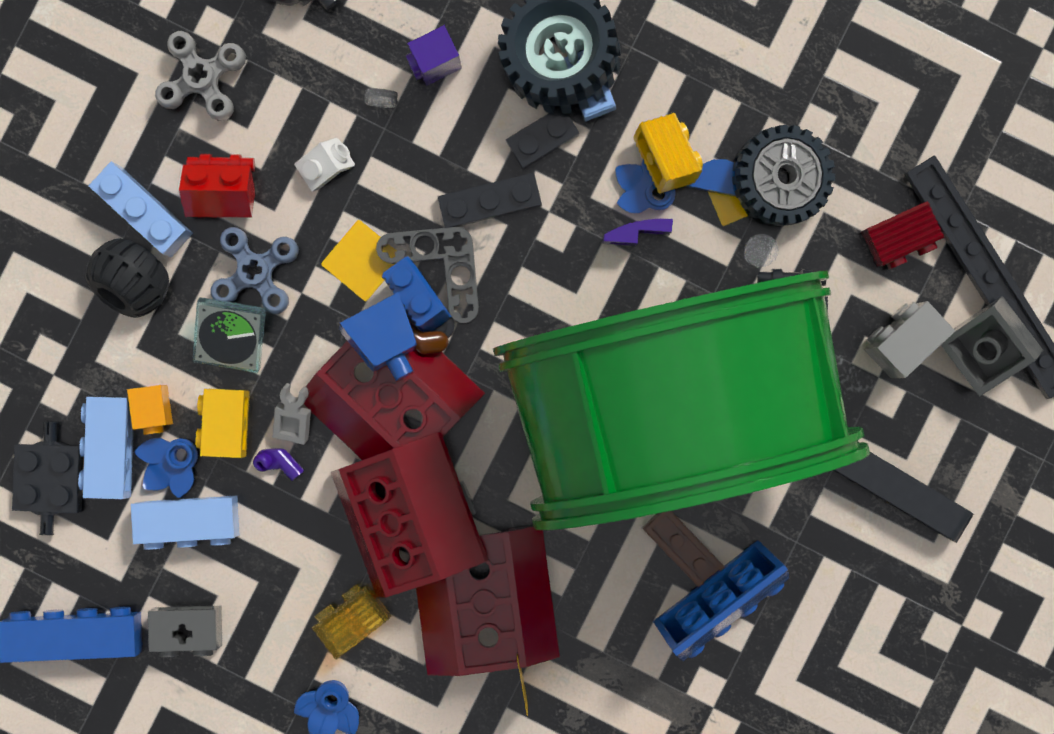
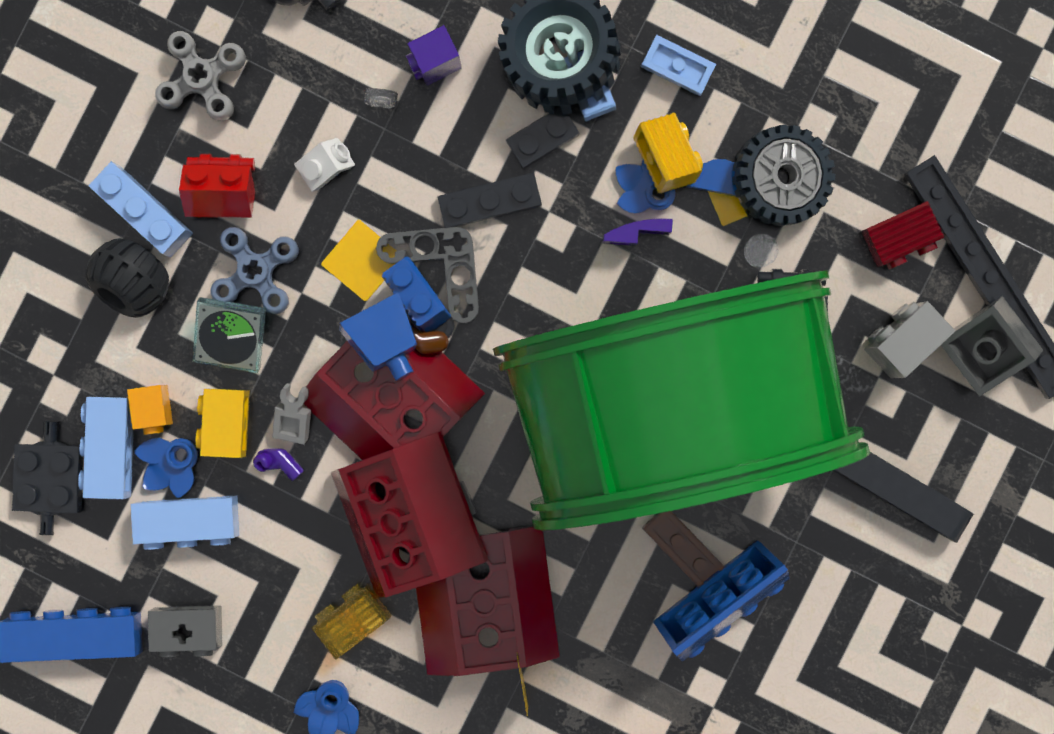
(678, 65): none -> light blue plate

